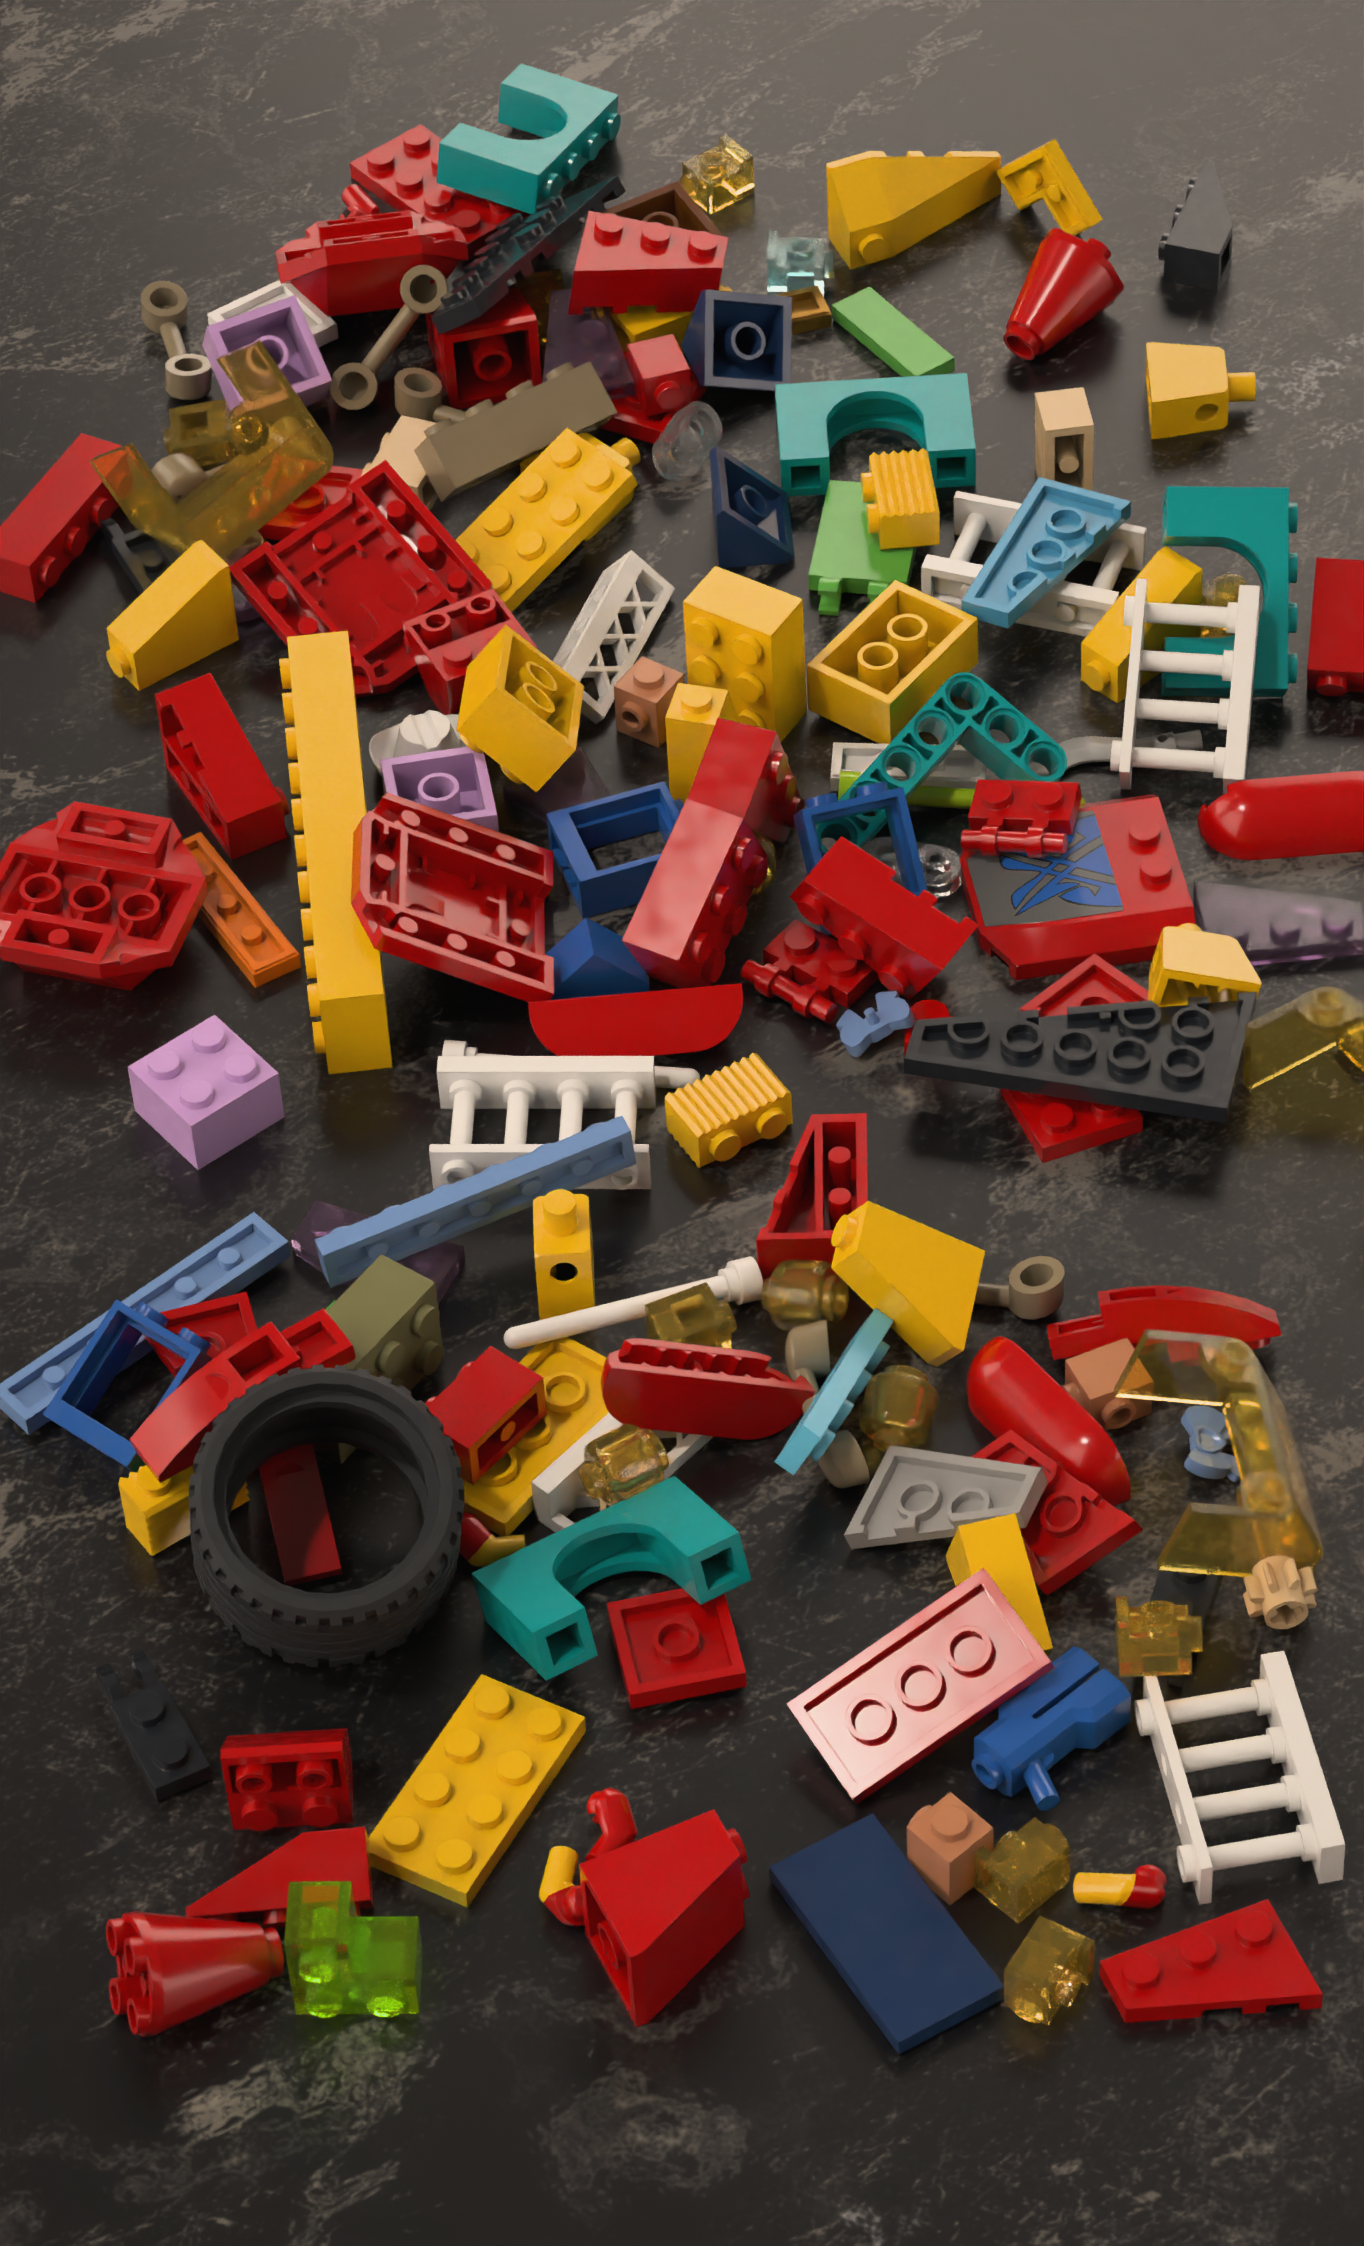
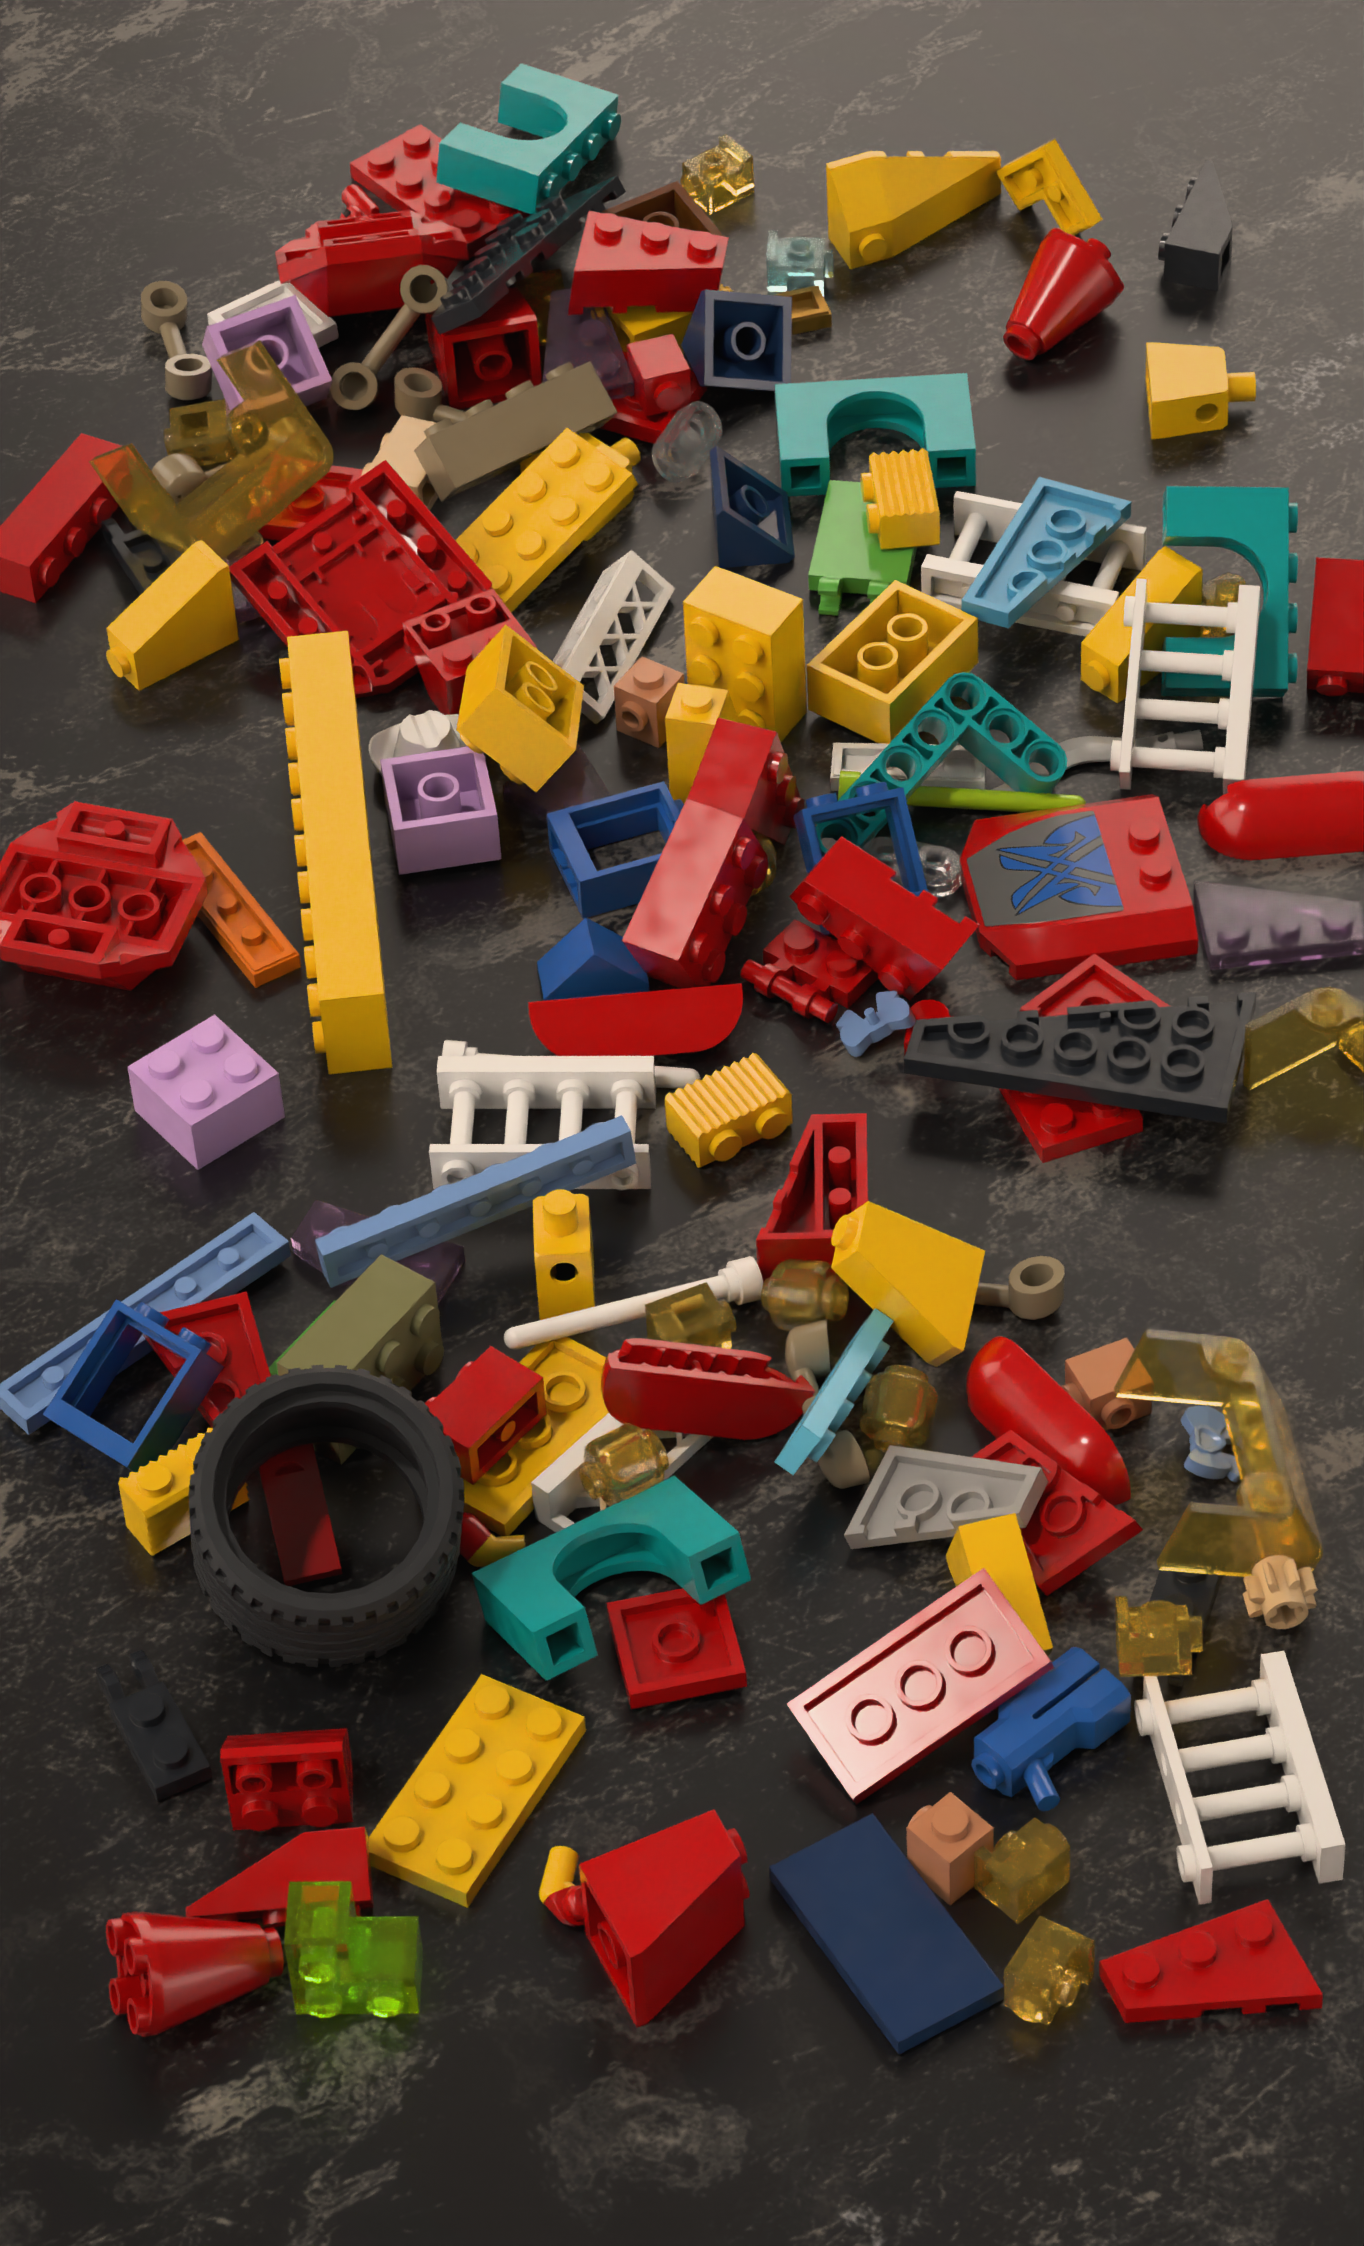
(177, 1426): red slope -> none
(219, 768): red wedge -> none
(454, 897): red wedge -> none
(615, 1820): red arm -> none
(891, 335): bright green tile -> none
(1021, 817): red plate -> none
(1064, 437): tan brick -> none
(1136, 1890): arm -> none
(1166, 1308): red slope -> none
(1198, 965): yellow torso -> none

